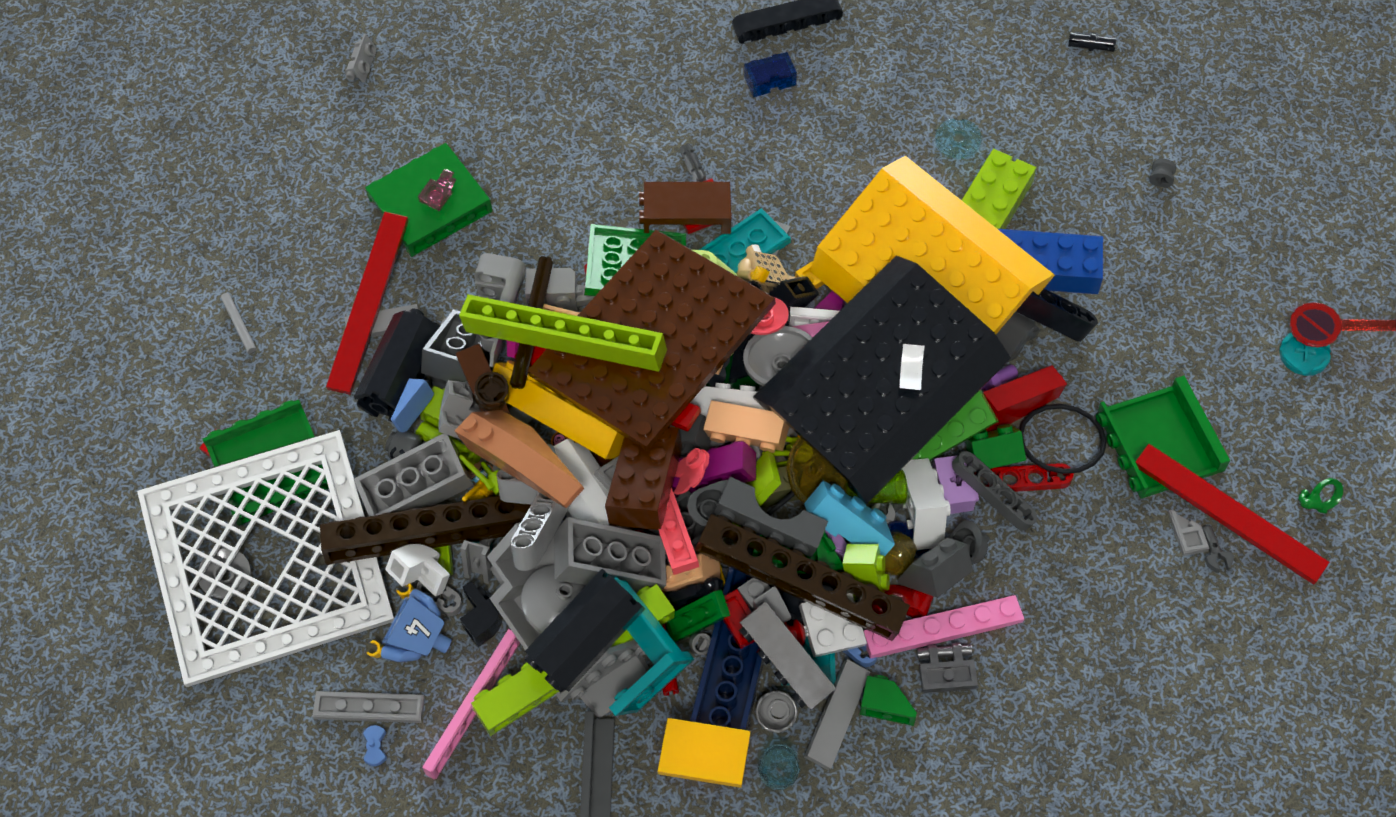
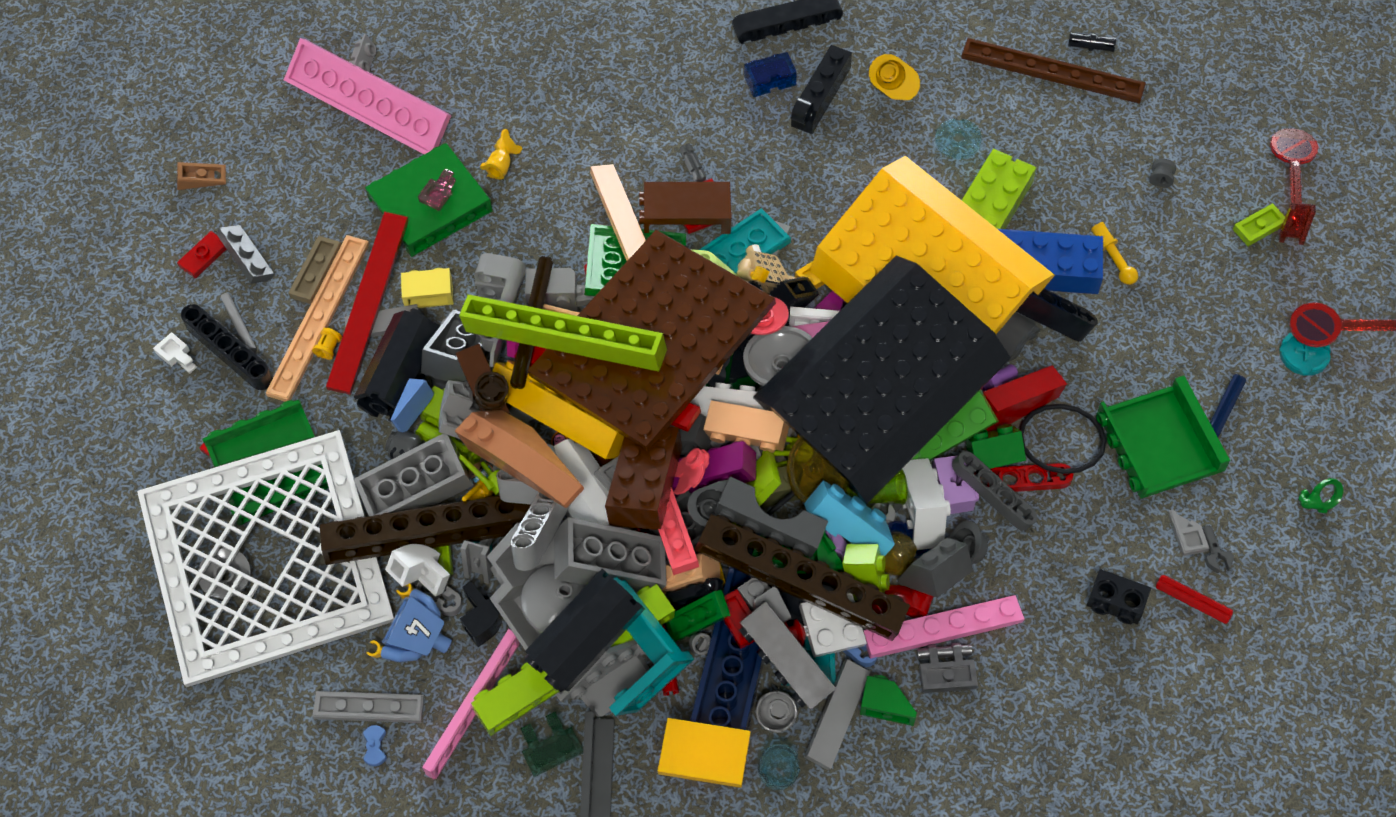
(174, 350): none -> white plate
(199, 175): none -> medium nougat slope
(202, 255): none -> red plate
(223, 338): none -> black beam
(245, 254): none -> plate
(314, 269): none -> dark tan plate
(317, 317): none -> light nougat tile
(327, 343): none -> yellow bush
(366, 97): none -> bright pink plate
(427, 287): none -> light yellow piece
(499, 160): none -> yellow animal
(551, 751): none -> clear green plate
(618, 209): none -> light nougat tile
(821, 89): none -> black hinge
(903, 78): none -> yellow piece
(911, 366): white sticker -> none
(1053, 70): none -> reddish brown tile
(1120, 590): none -> black brick
(1127, 274): none -> yellow pin
(1194, 599): none -> red axle
(1227, 403): none -> dark blue axle
(1232, 514): red tile -> none
(1259, 224): none -> lime plate
(1295, 148): none -> clear red piece

